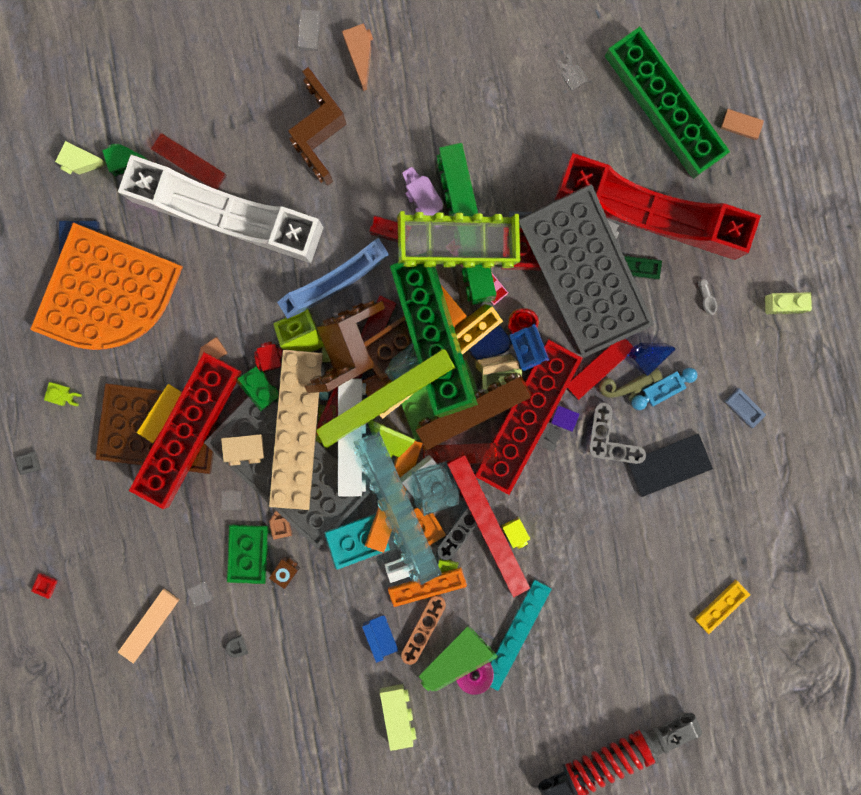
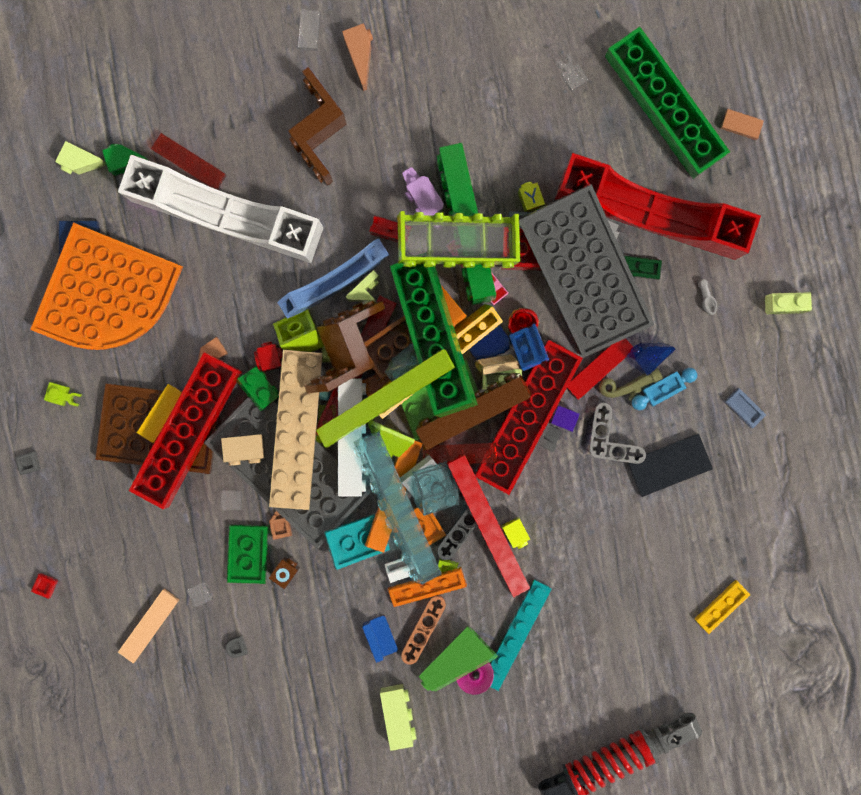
(360, 293): none -> yellowish green slope
(531, 197): none -> neon yellow brick

